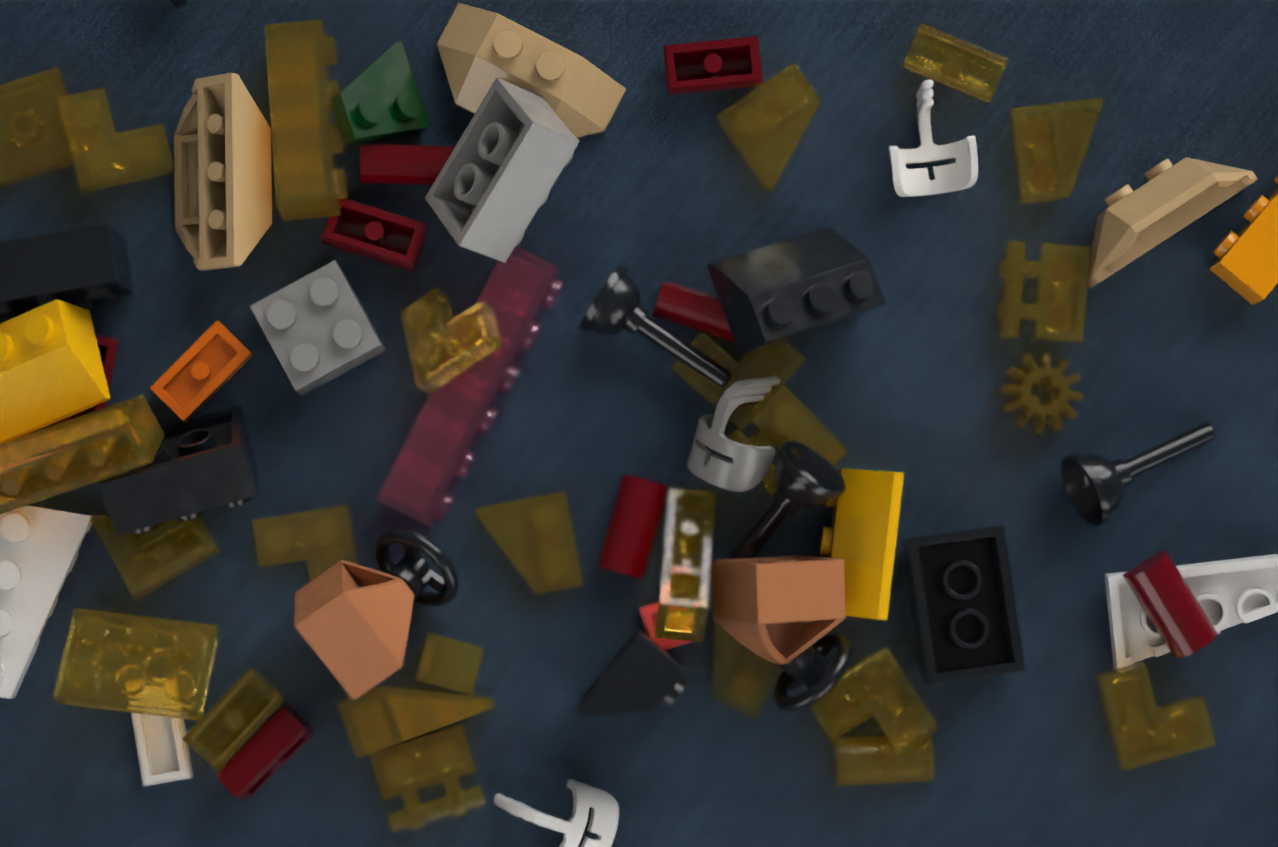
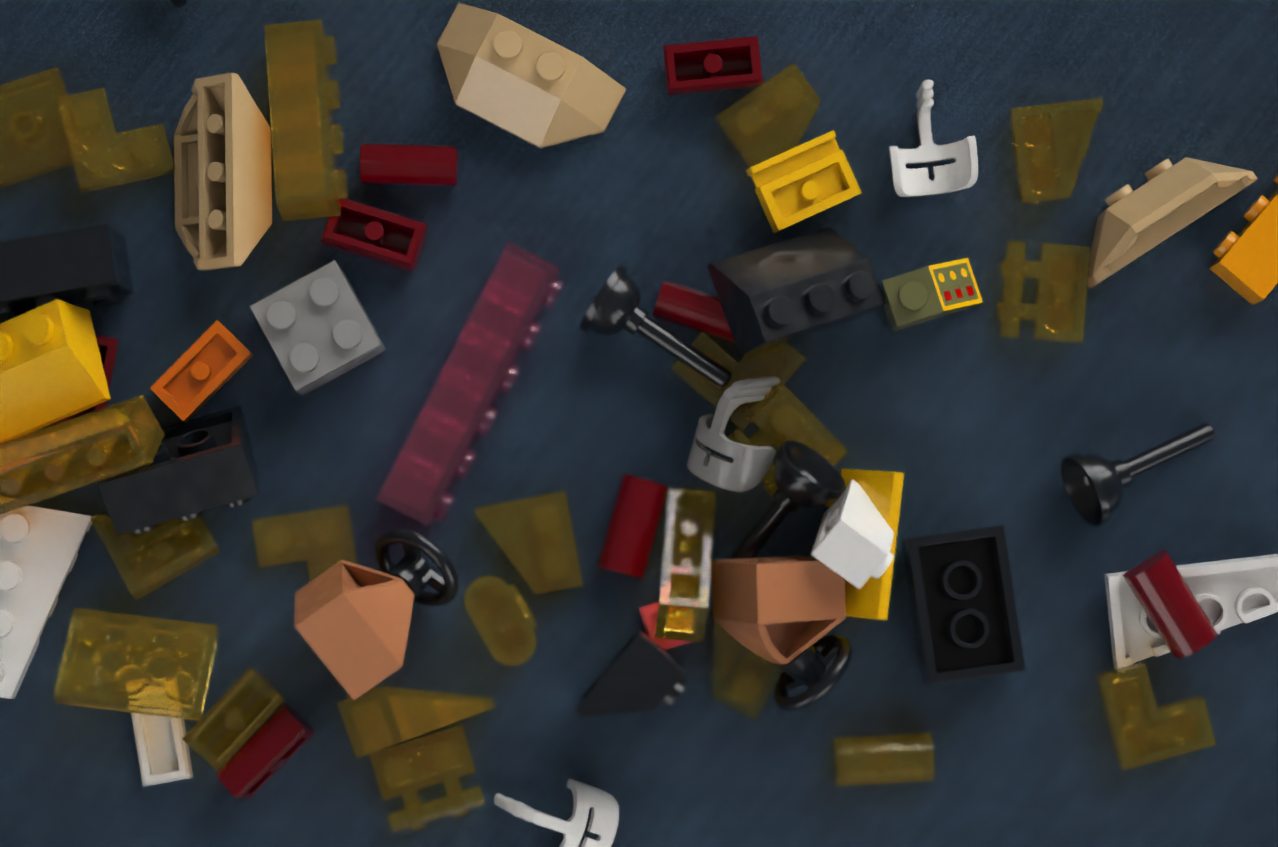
(381, 101): dark green wing -> none
(446, 345): clear yellow plate -> none
(450, 663): clear yellow panel -> none
(501, 170): light grey brick -> none
(502, 619): none -> clear yellow bracket
(803, 181): none -> yellow plate
(854, 537): none -> white slope
(877, 690): clear yellow plate -> none
(929, 293): none -> olive slope
(955, 62): clear yellow brick -> none
(1053, 381): clear yellow gear -> none

